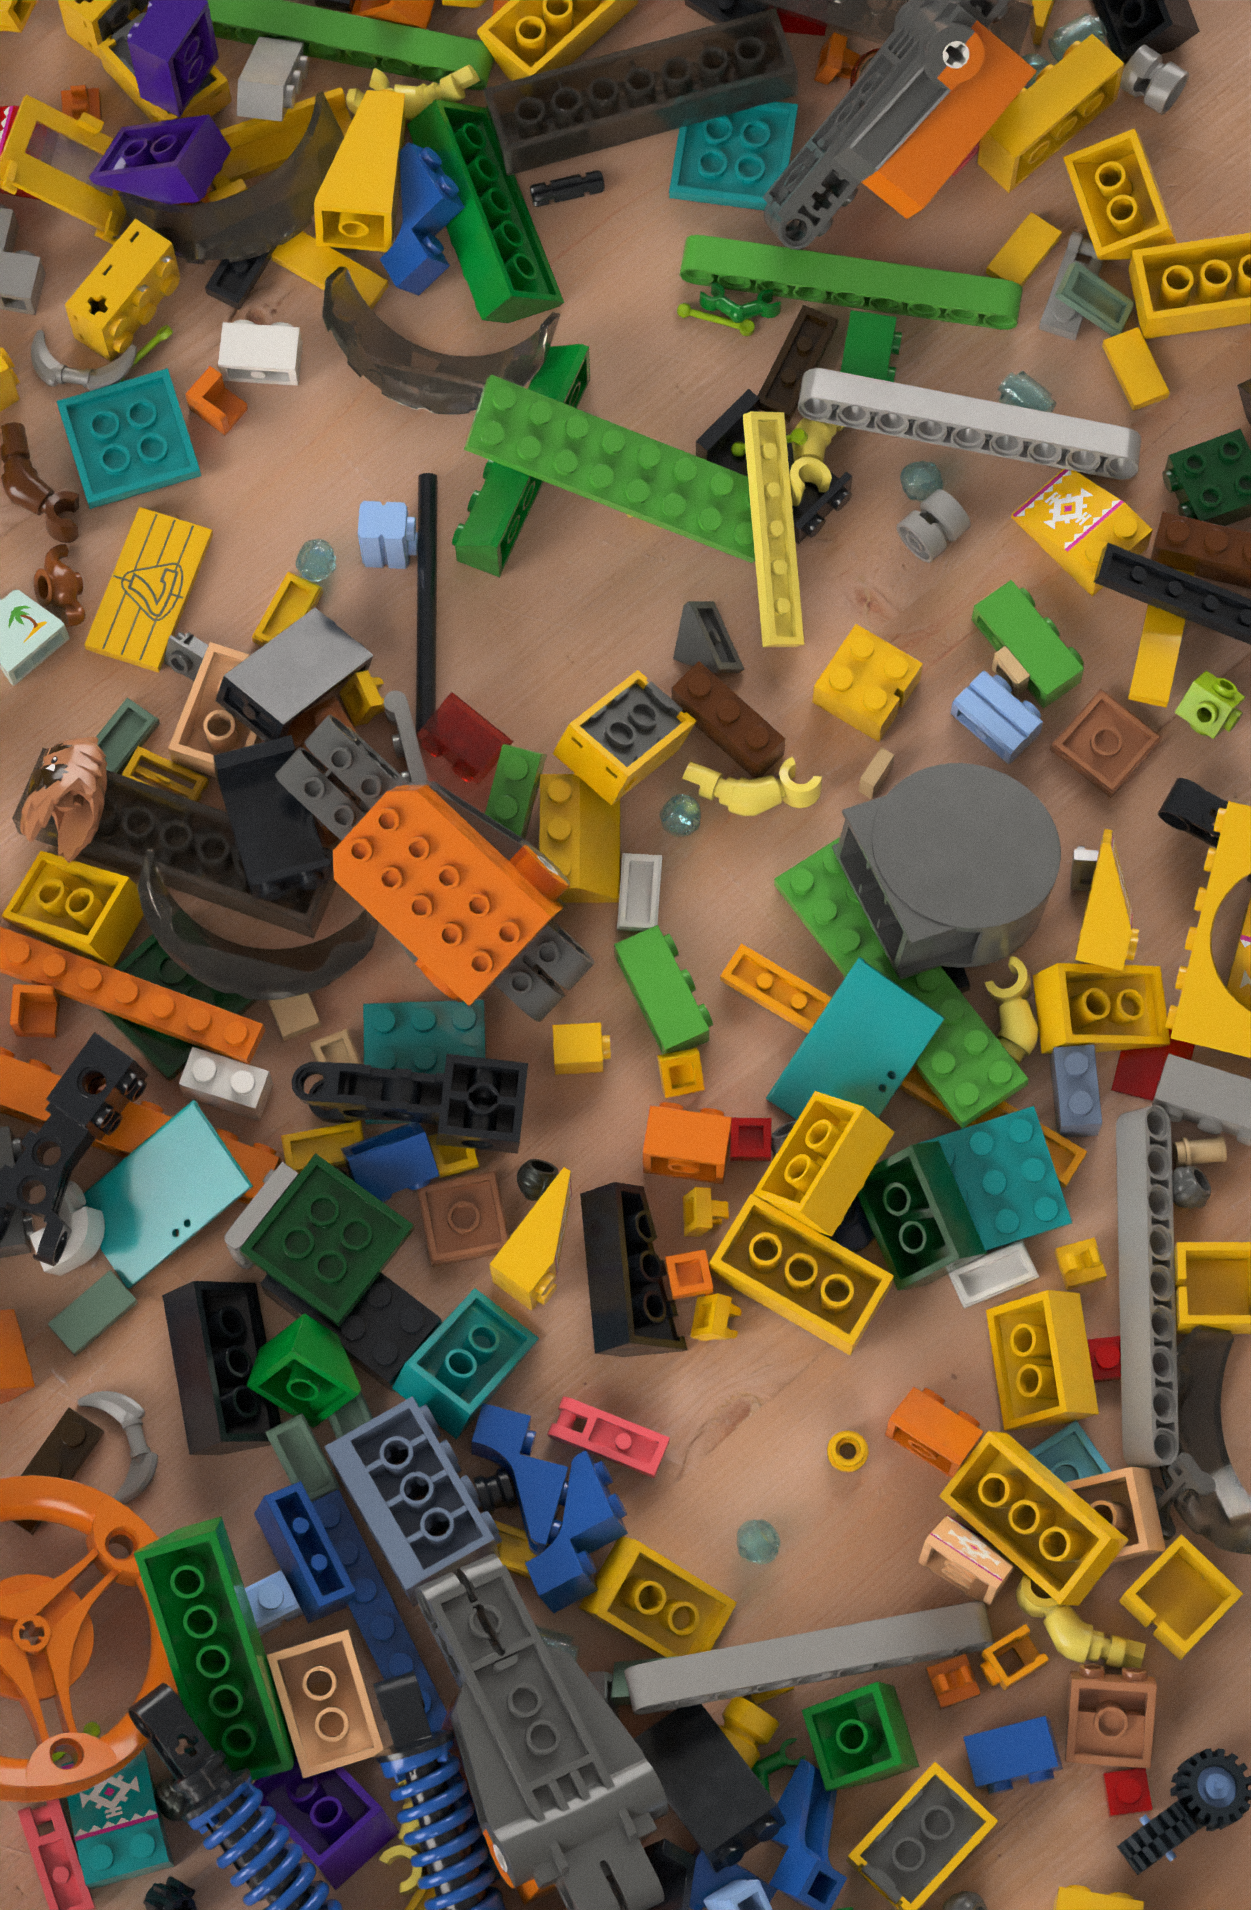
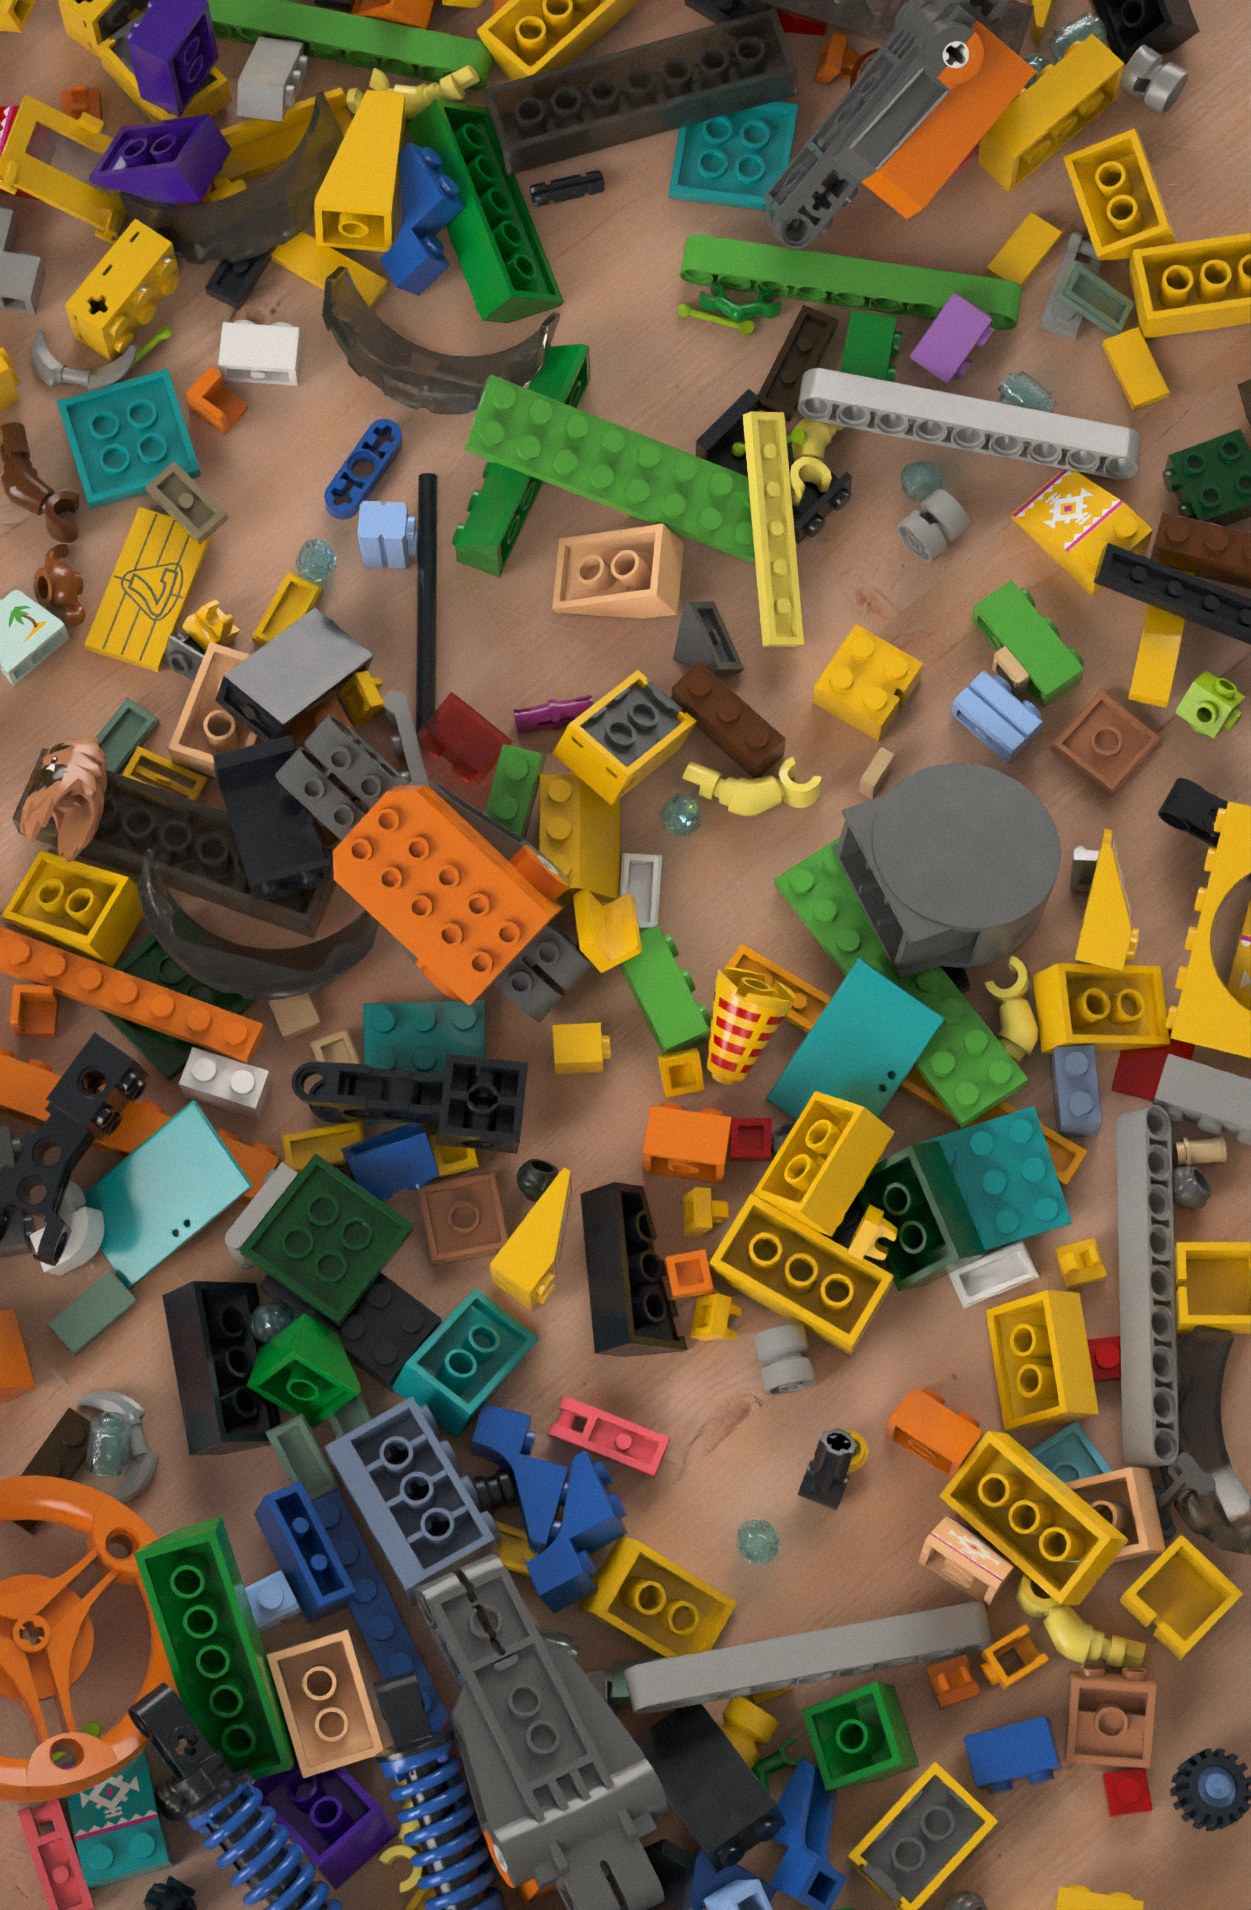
(108, 1444): none -> clear light blue brick
(186, 502): none -> dark tan plate
(211, 625): none -> yellow tile
(270, 1320): none -> clear light blue piece
(387, 451): none -> blue beam
(551, 715): none -> magenta pin
(607, 932): none -> yellow panel
(619, 573): none -> light nougat slope
(743, 1021): none -> yellow cone
(783, 1353): none -> light grey wheel
(827, 1473): none -> black piece
(865, 1238): none -> yellow tile
(952, 337): none -> medium lavender brick
(1157, 1837): black wheel -> none

